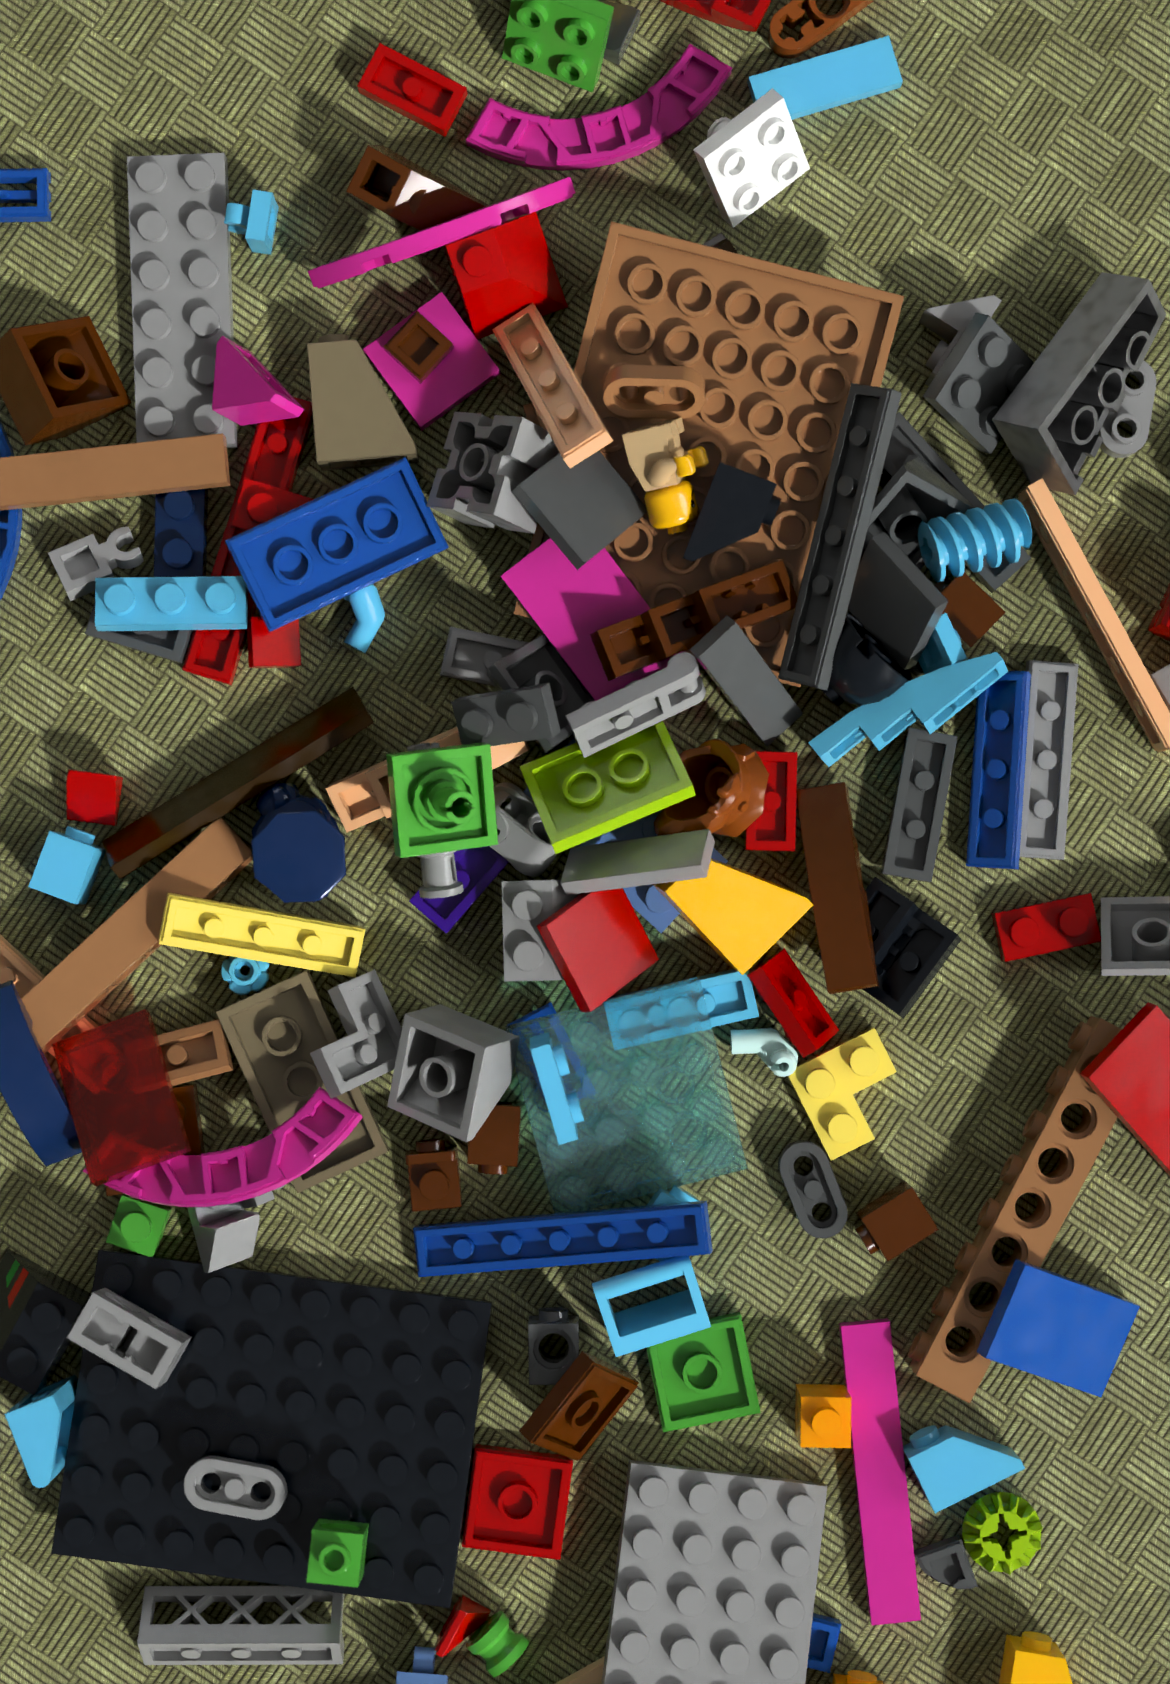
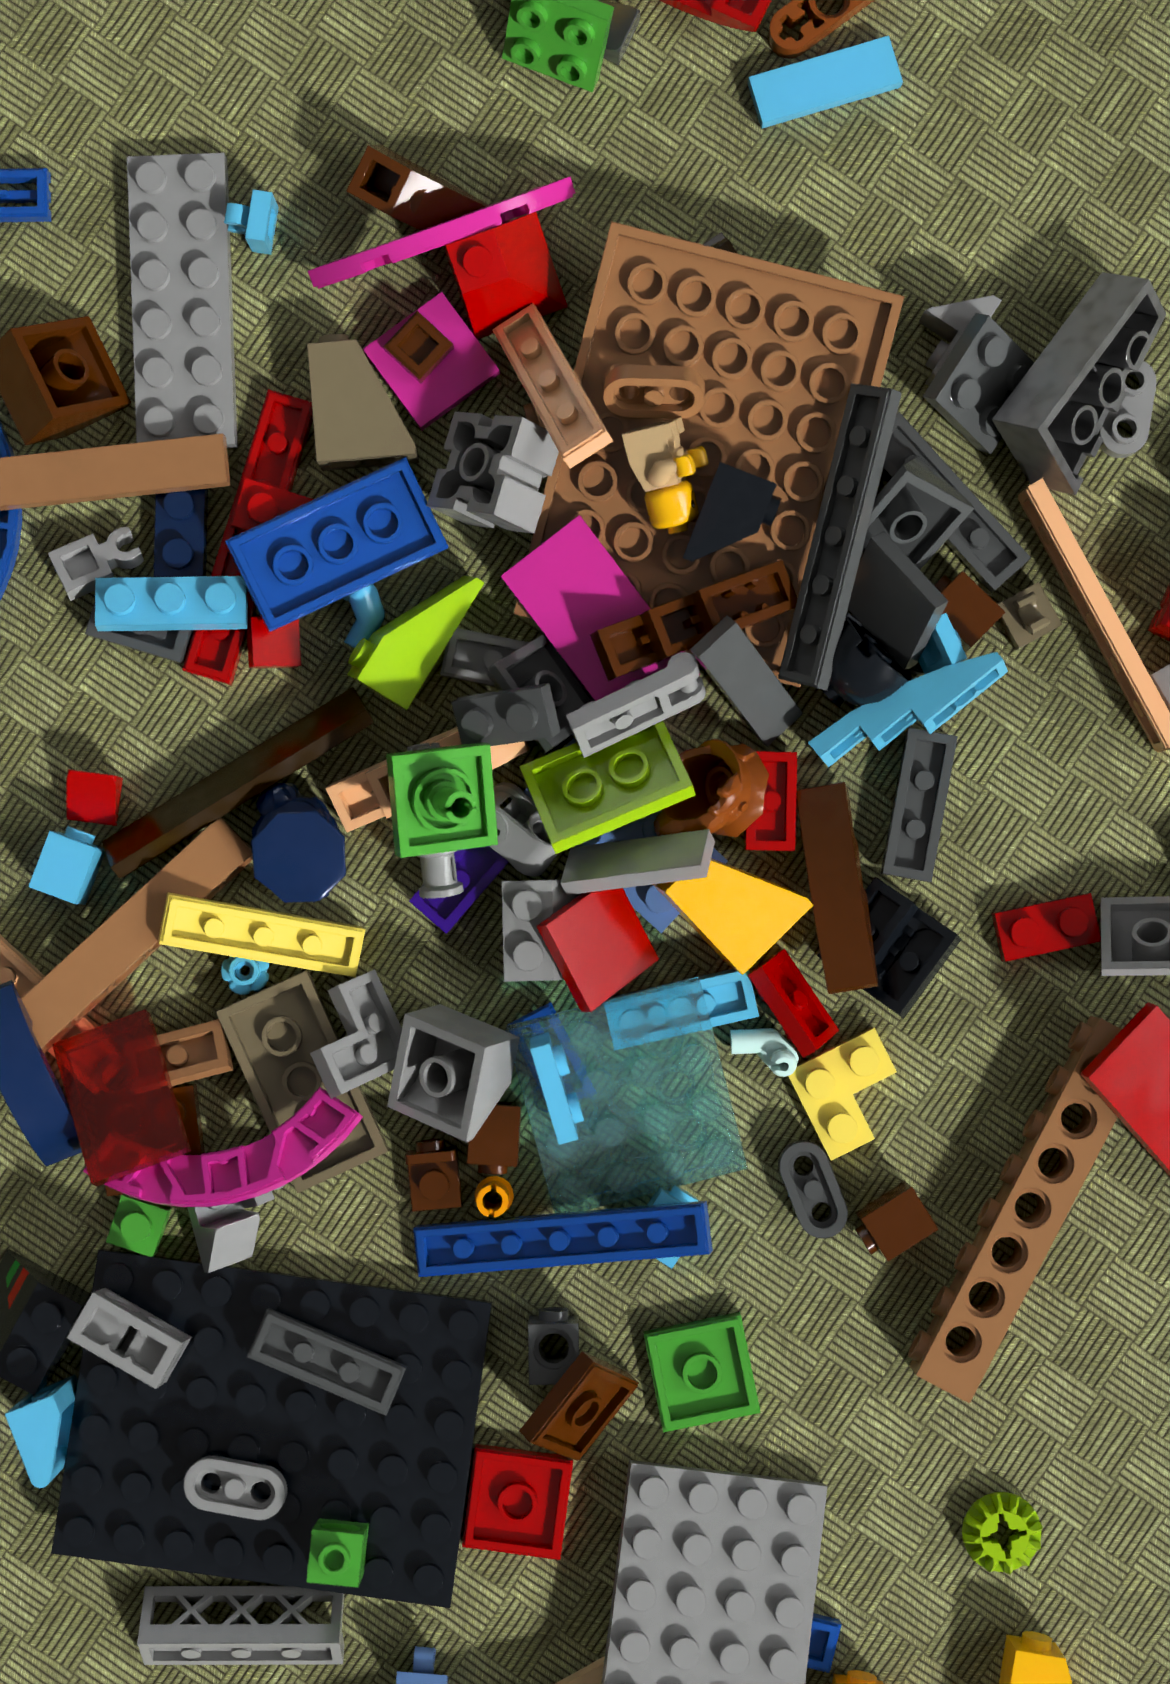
(247, 389): dark pink slope -> none
(327, 1361): none -> dark grey tile
(407, 648): none -> lime slope
(412, 89): red plate -> none
(461, 1622): red slope -> none
(497, 1644): bright green wheel -> none
(502, 1187): none -> light orange pin
(580, 505): dark grey tile -> none
(605, 135): dark pink tile -> none
(657, 1319): medium azure tile -> none
(751, 157): white plate -> none
(823, 1416): light orange brick -> none
(880, 1472): dark pink tile -> none
(947, 1563): dark grey tile -> none
(957, 1464): medium azure slope -> none
(973, 536): medium azure piece -> none
(999, 773): blue tile -> none
(1028, 616): none -> dark tan tile
(1048, 758): light grey tile -> none
(1057, 1328): blue tile -> none

